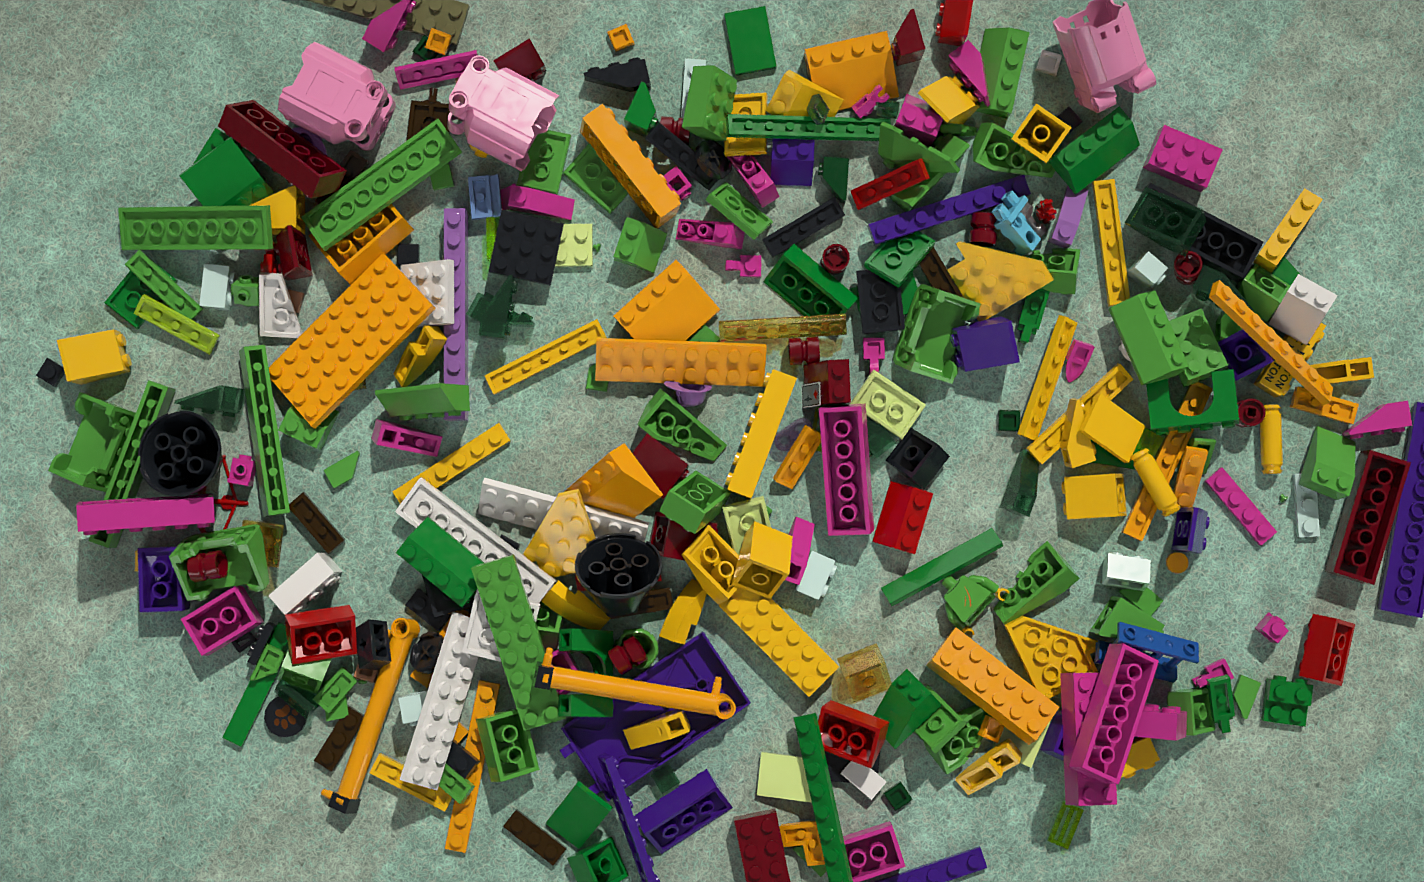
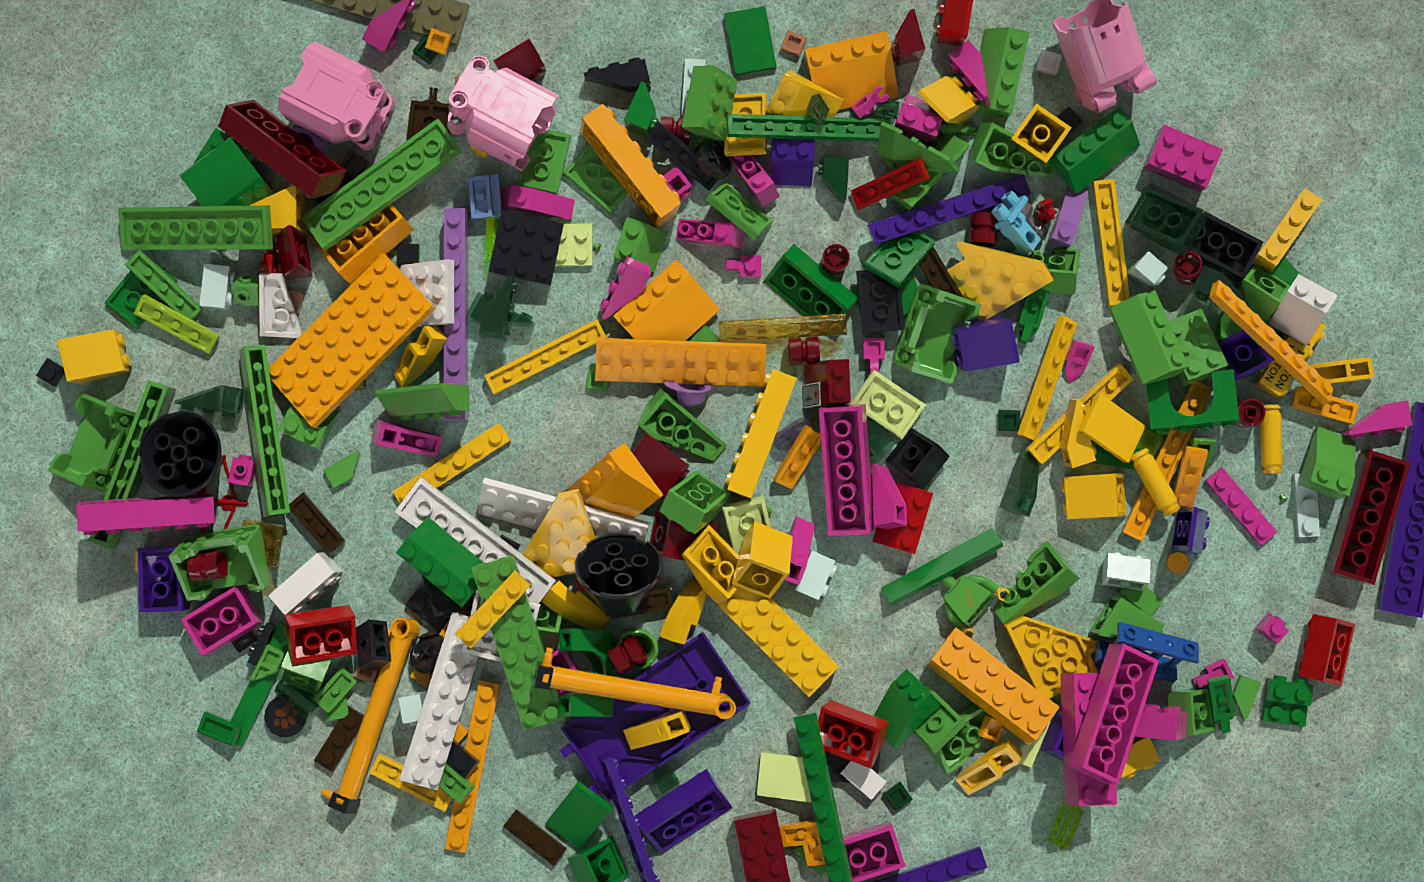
(219, 728): none -> green tile
(434, 70): dark pink plate -> none
(442, 178): bright green tile -> none
(492, 609): none -> yellow plate
(506, 746): bright green brick -> none
(620, 38): light orange tile -> none
(630, 282): none -> dark pink slope
(793, 44): none -> nougat tile
(803, 227): black plate -> none
(865, 672): clear yellow slope -> none
(888, 503): none -> dark pink slope

